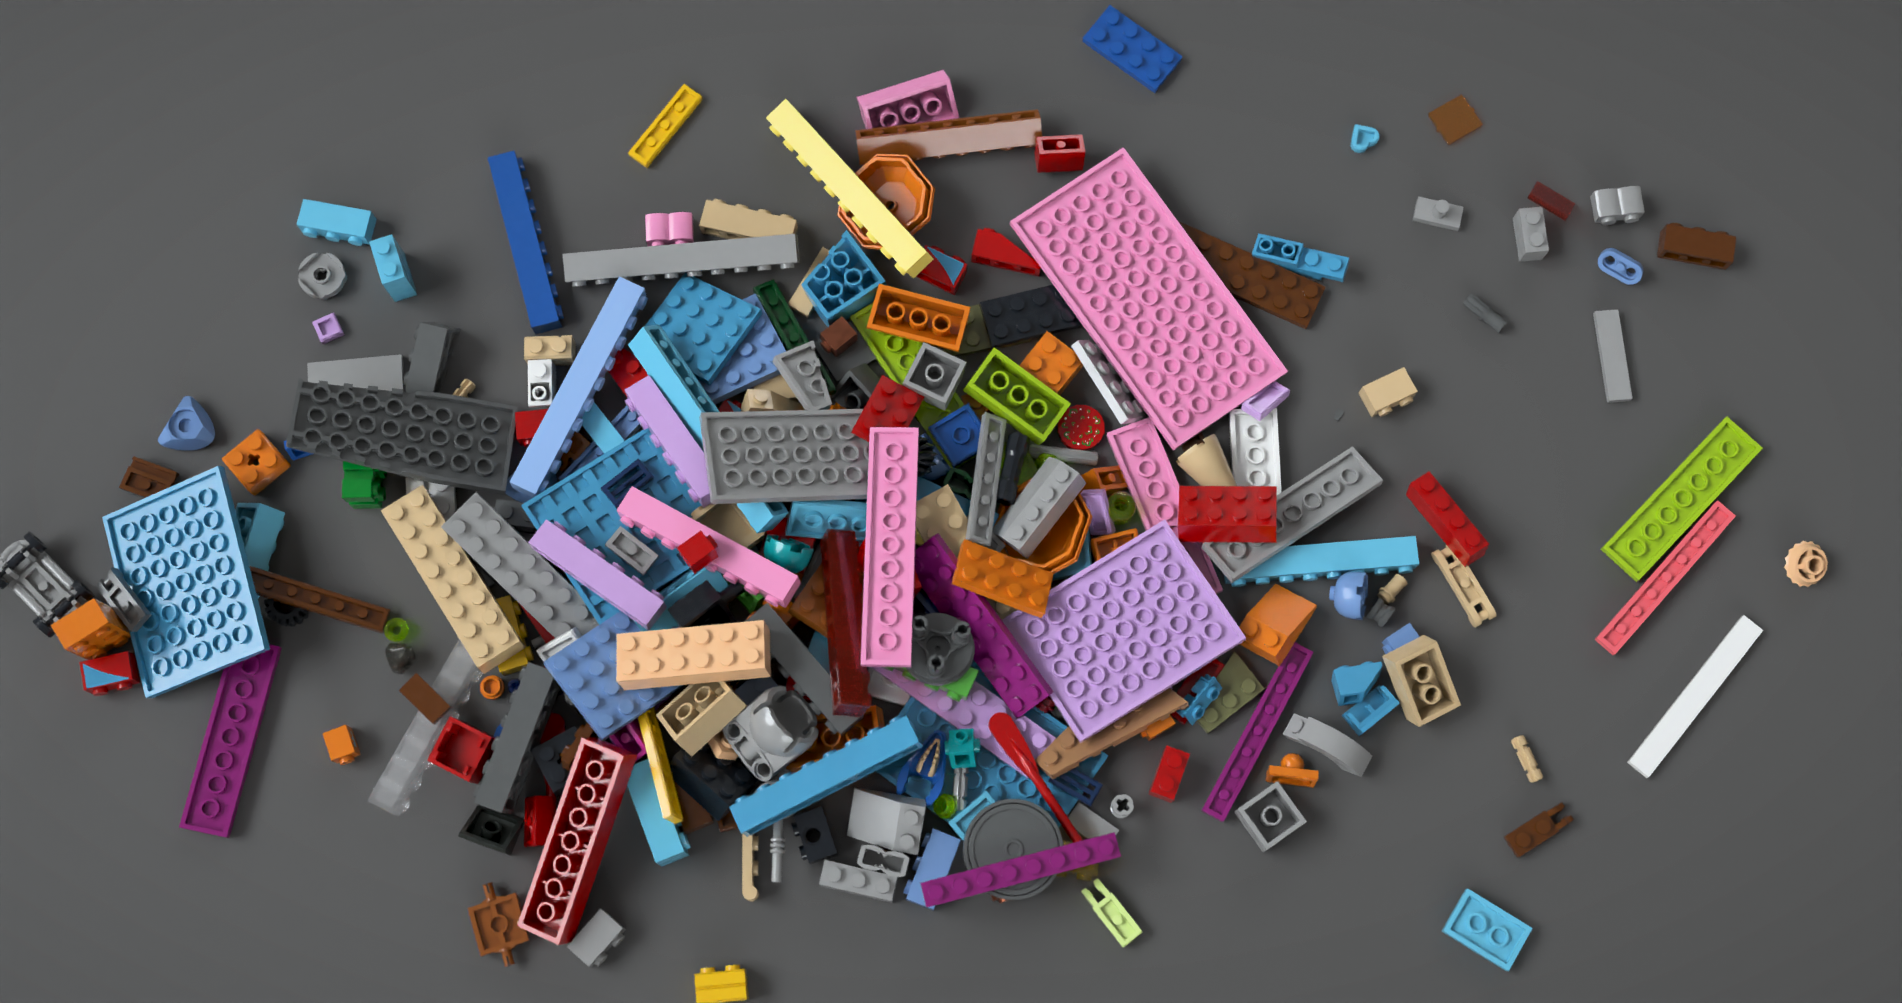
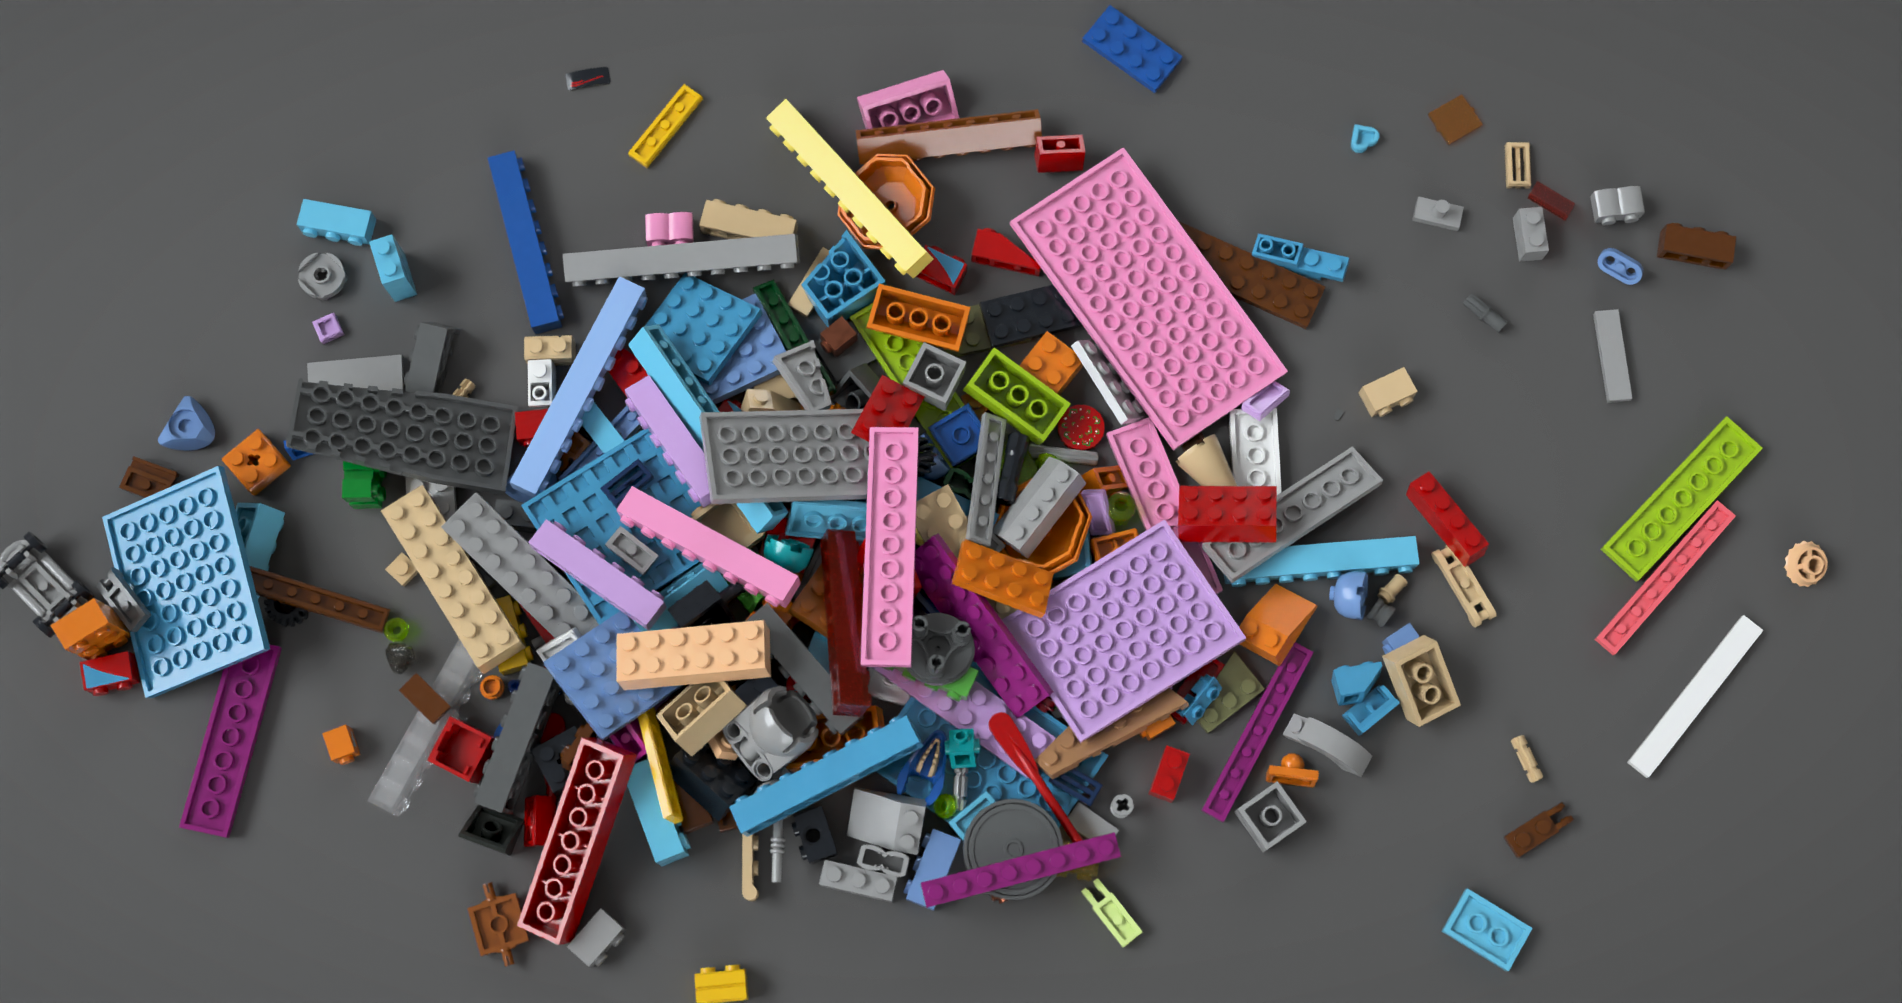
(402, 569): none -> tan plate
(588, 77): none -> black sticker
(698, 551): red brick -> none
(1508, 163): none -> tan tile

